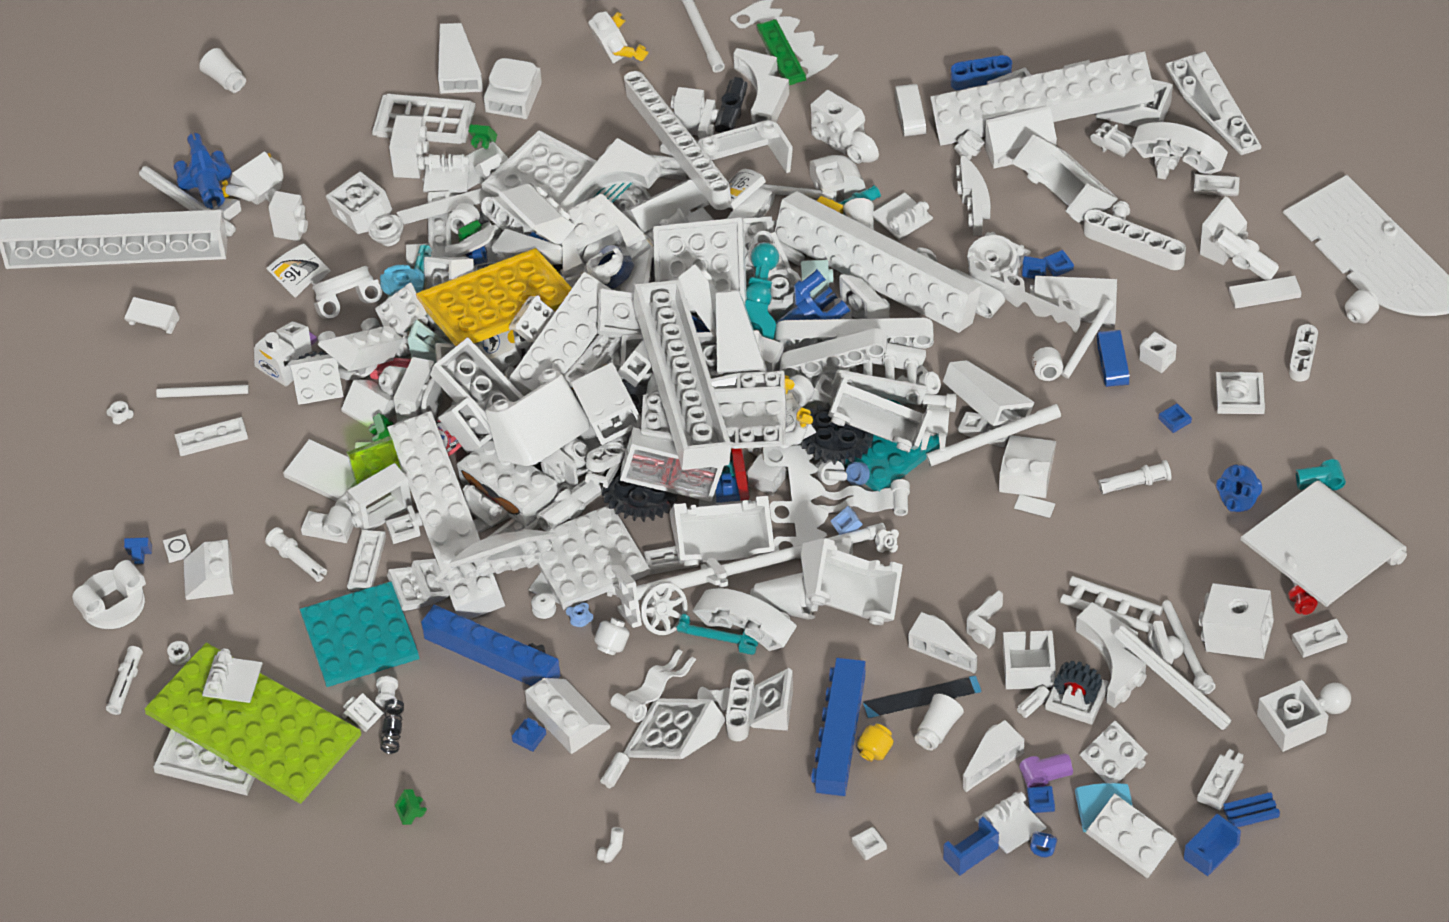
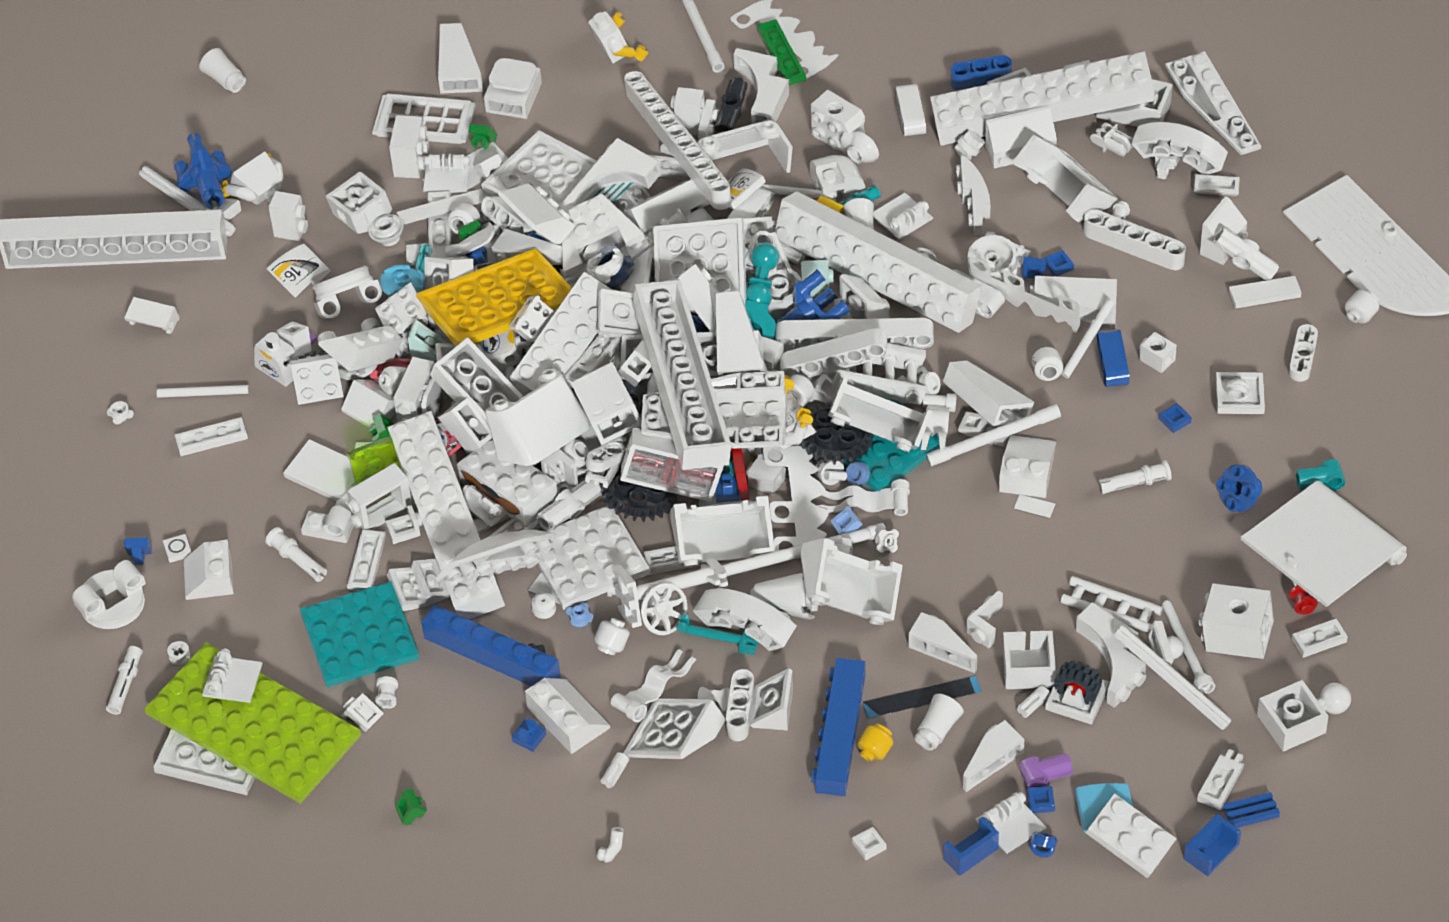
(392, 726): black piece -> none
(1114, 754): white hinge -> none

